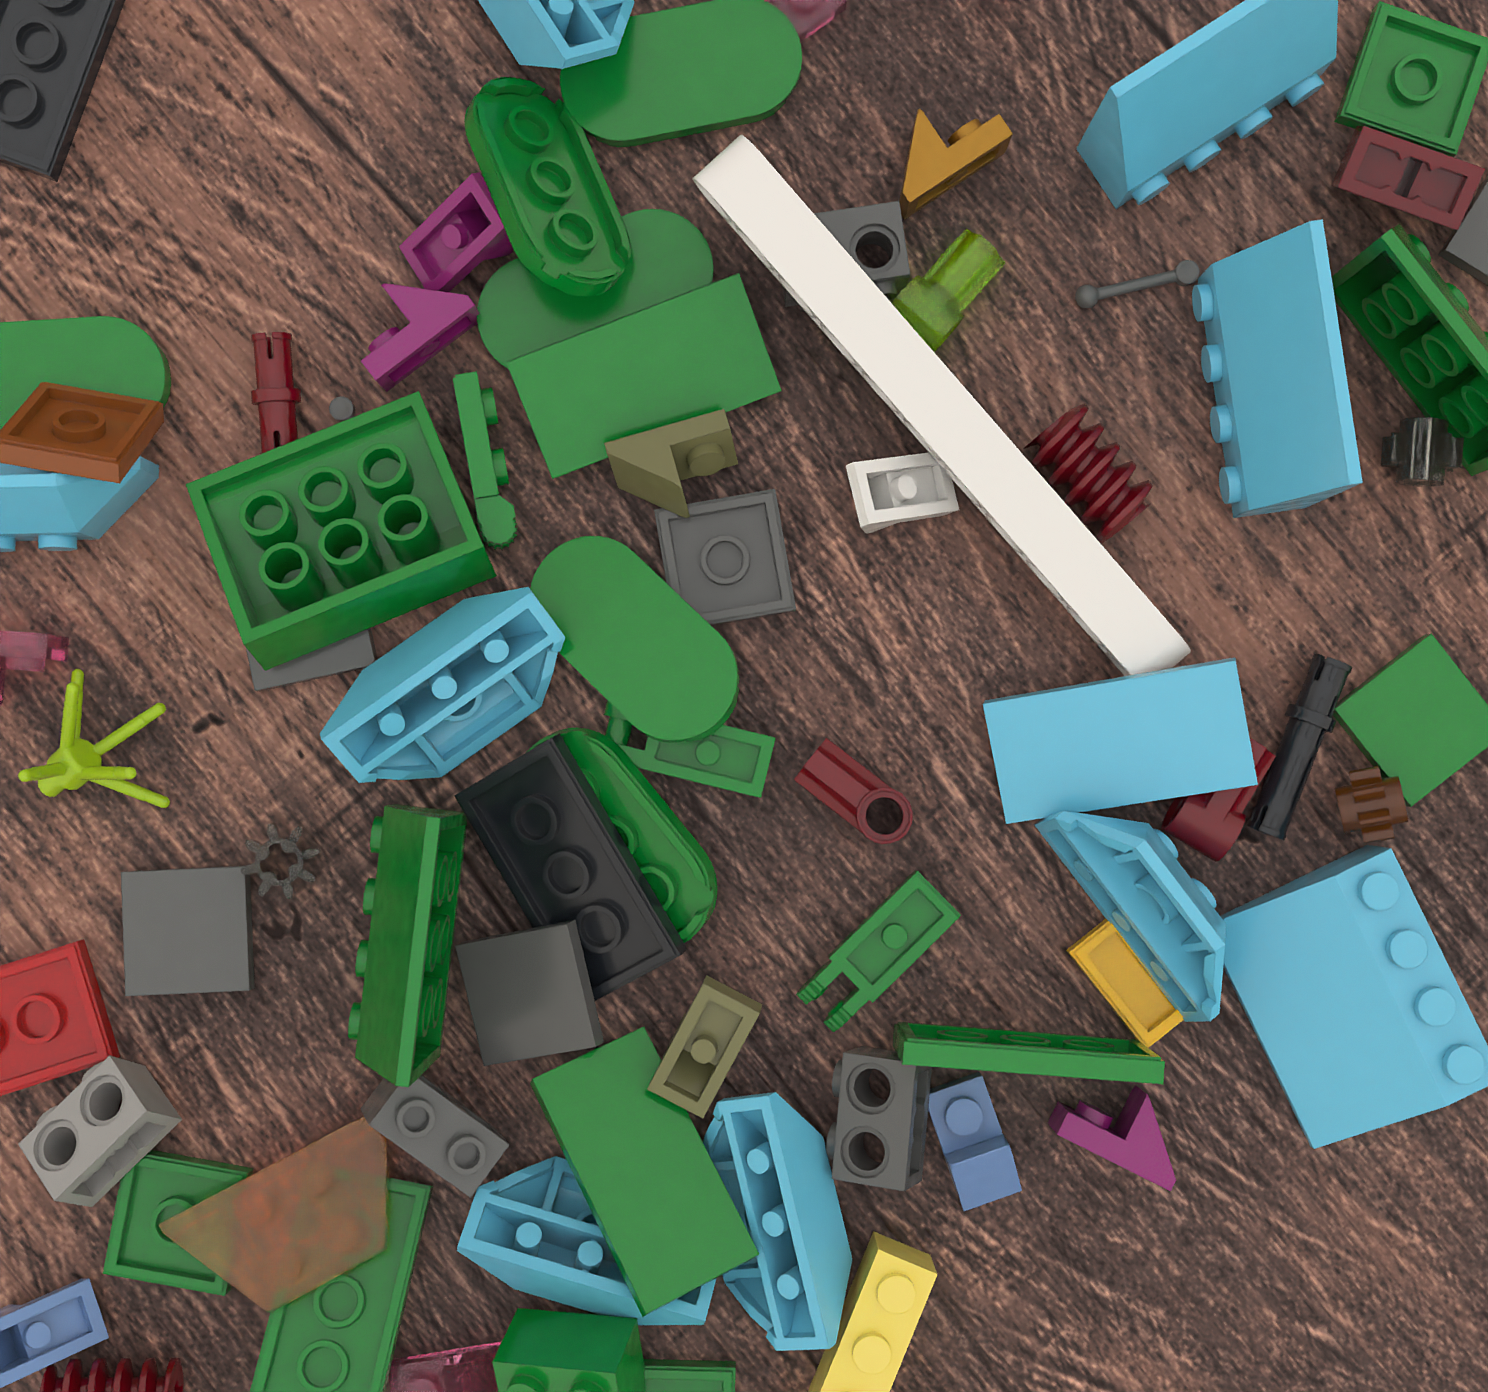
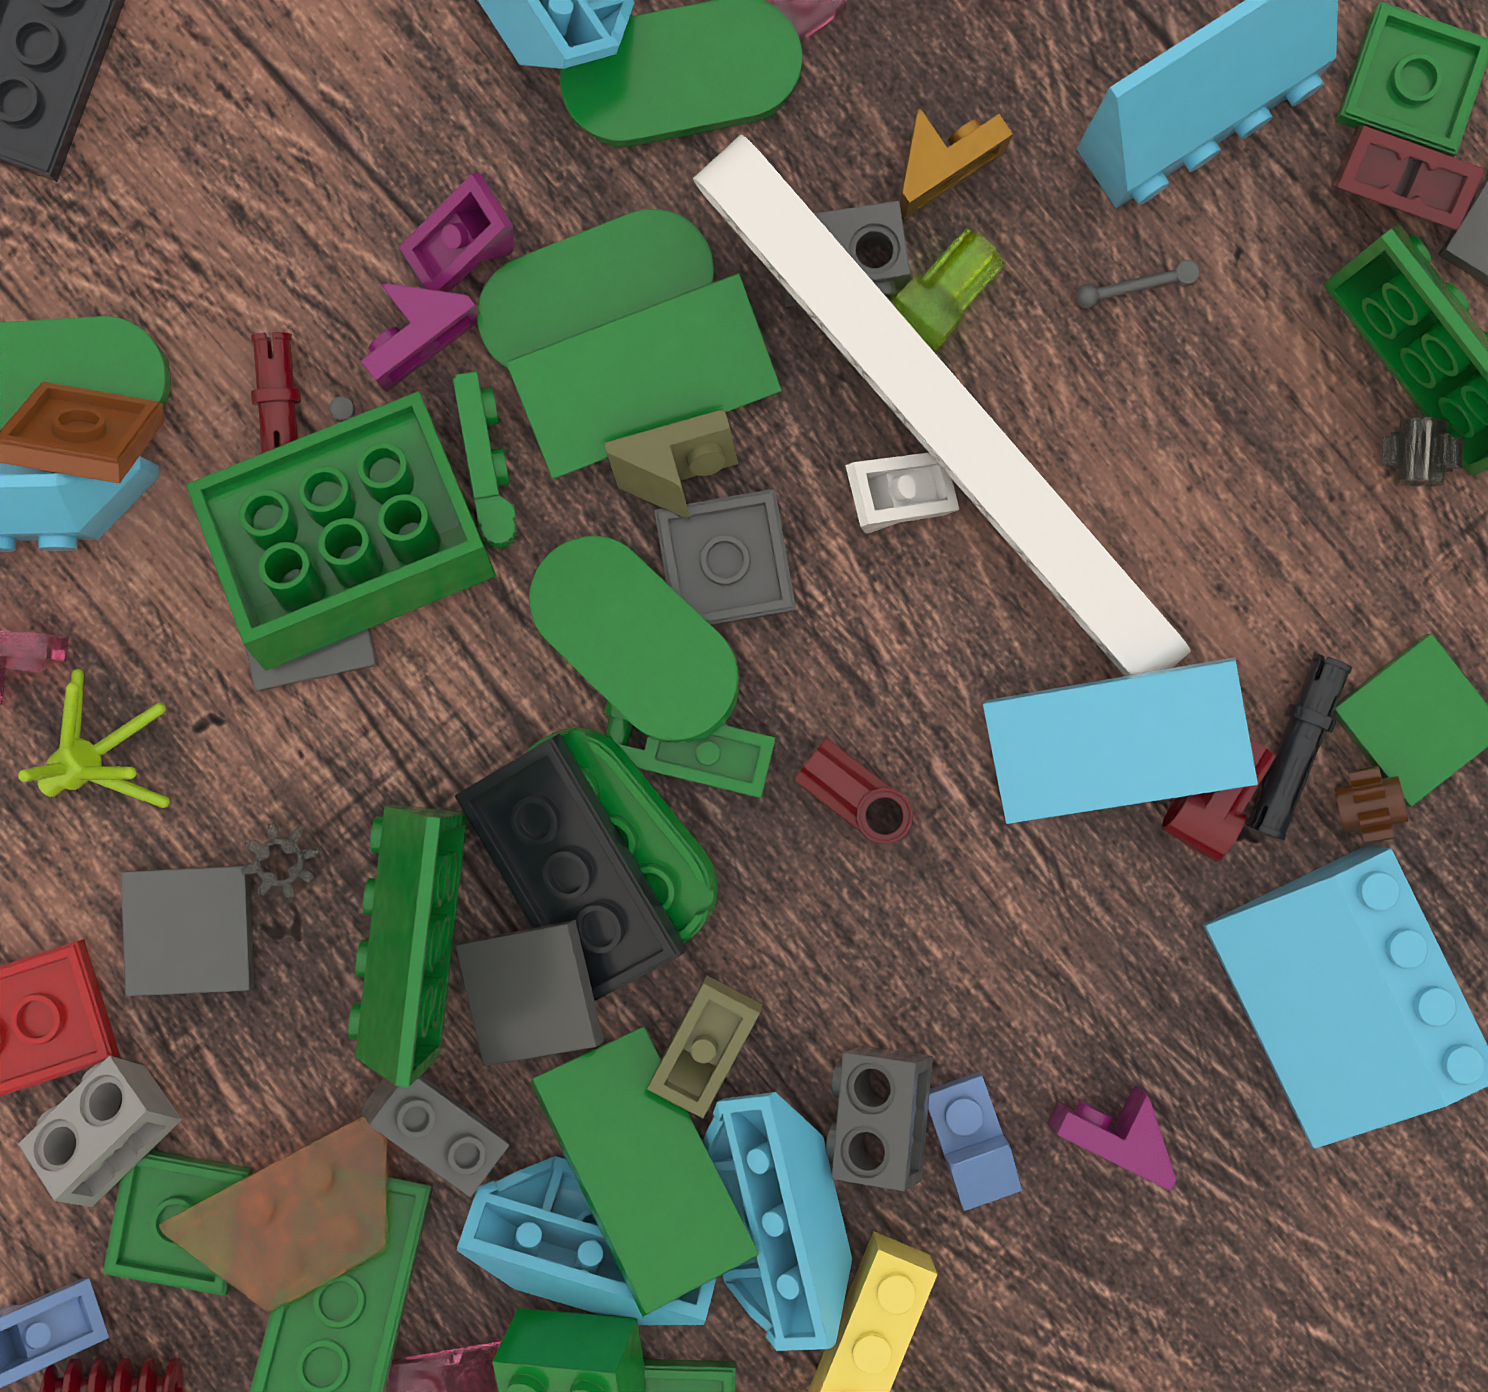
(447, 689): medium azure wedge -> none
(547, 187): green tile -> none
(883, 946): green hinge -> none
(1026, 1052): green tile -> none
(1090, 472): dark red piece -> none
(1124, 983): yellow tile -> none
(1150, 901): medium azure wedge -> none
(1277, 374): medium azure slope -> none

